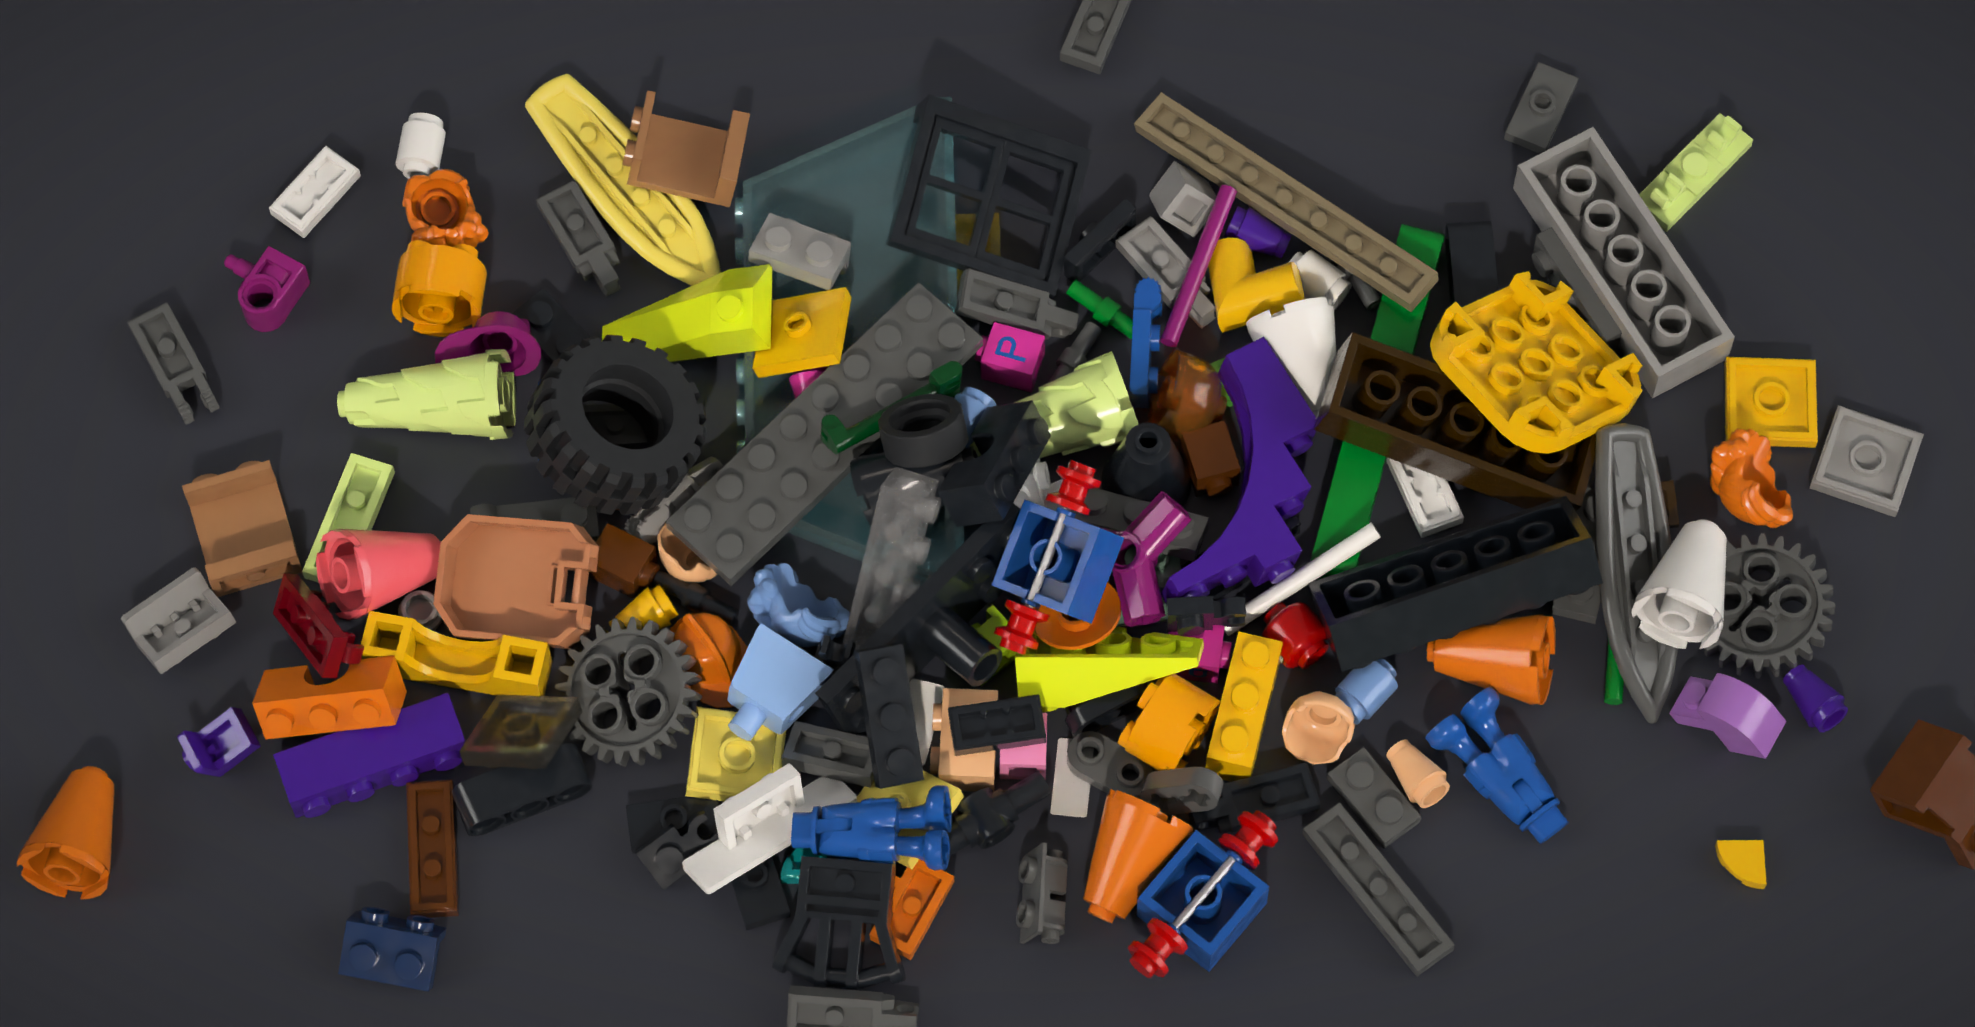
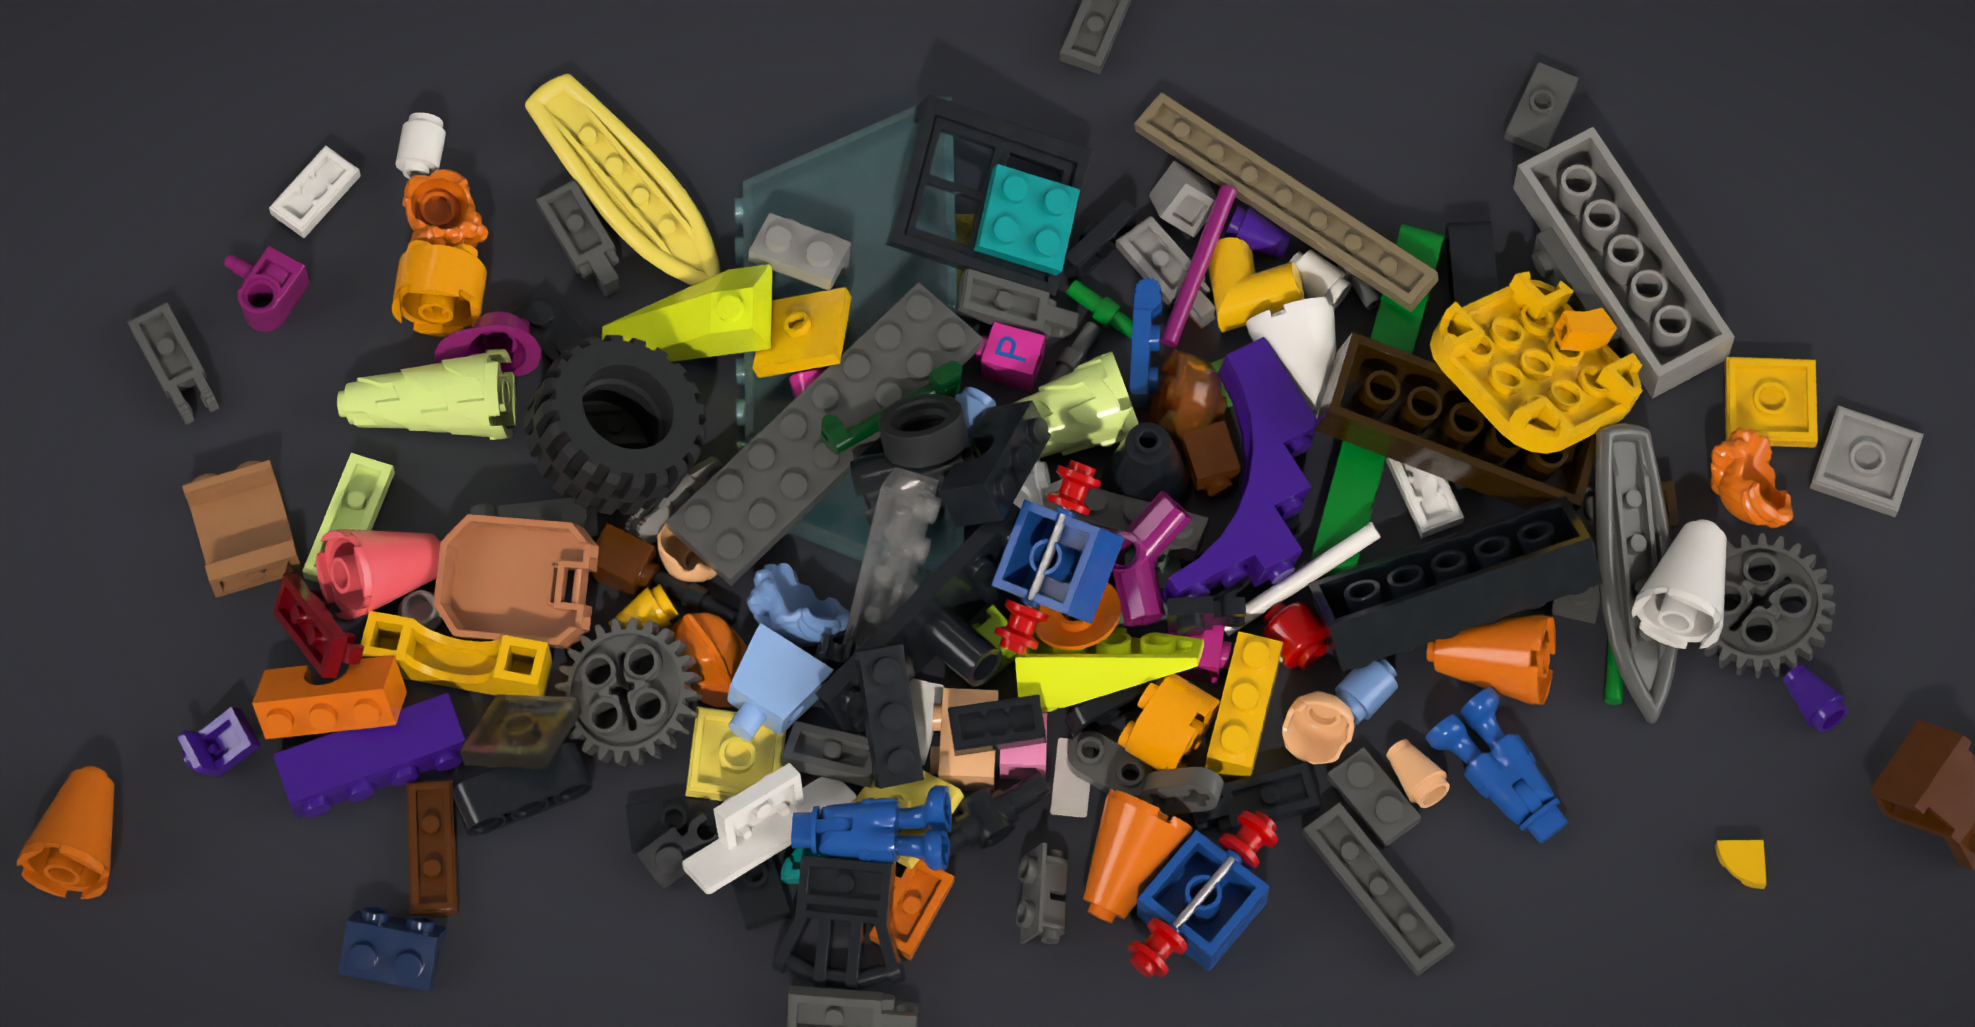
(177, 620): light grey bracket -> none
(685, 156): medium nougat panel -> none
(1027, 219): none -> teal plate
(1584, 330): none -> light orange piece
(1695, 170): yellowish green plate -> none
(1731, 709): medium lavender brick -> none

